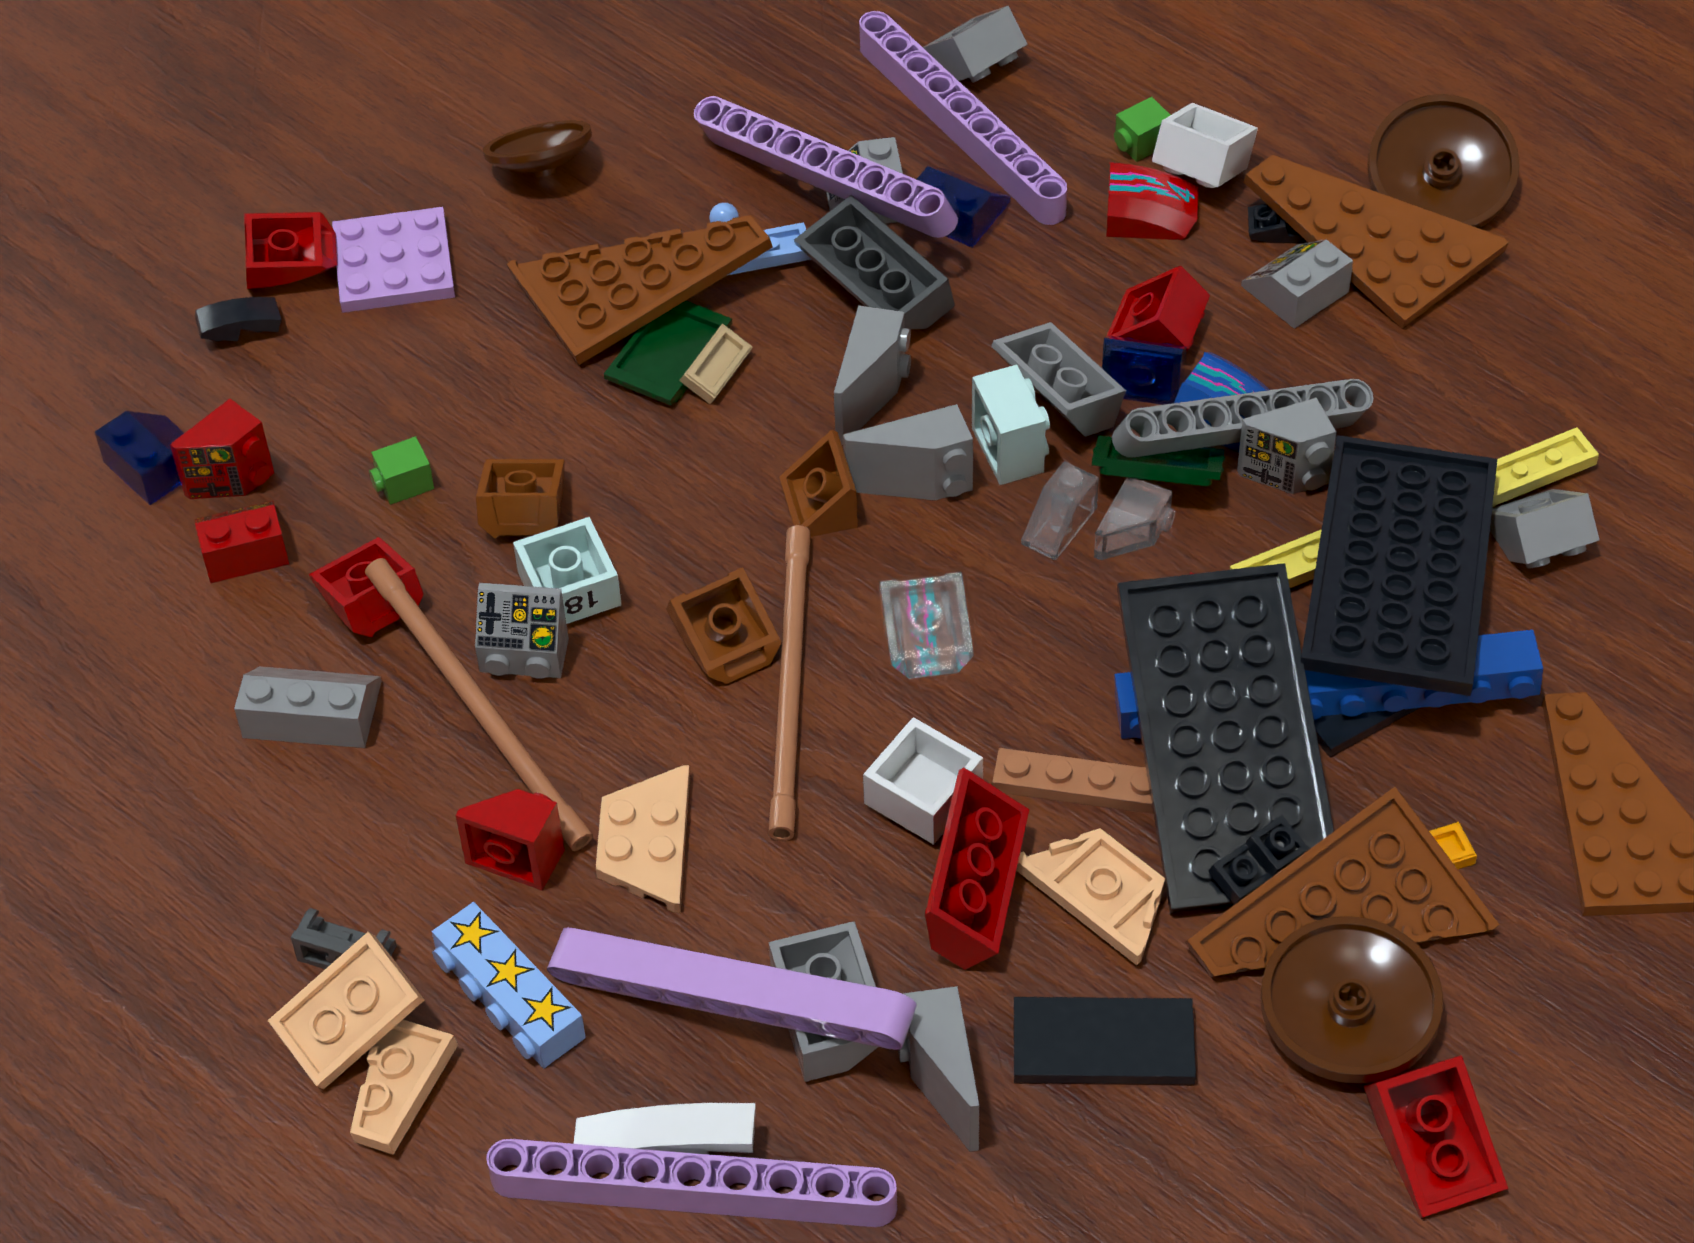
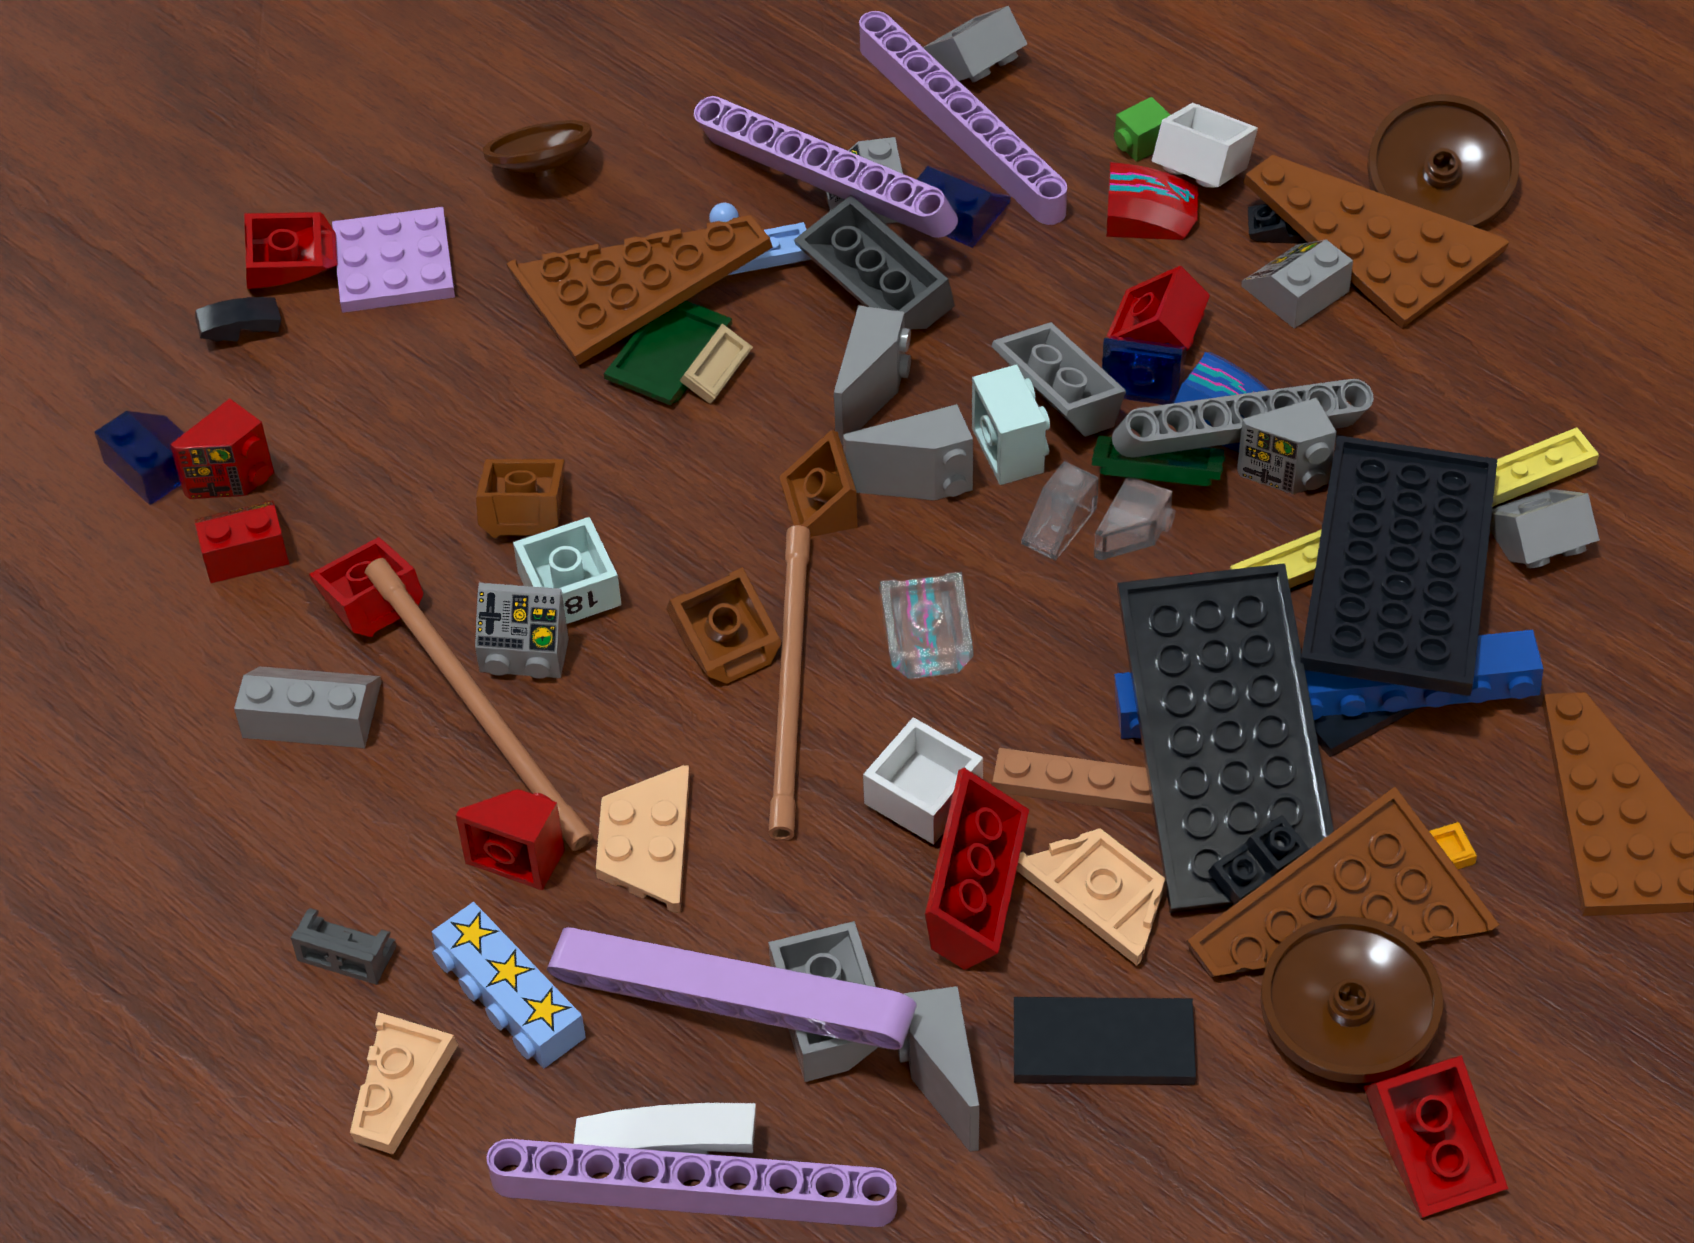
(345, 1010): light nougat plate -> none
(401, 470): bright green brick -> none

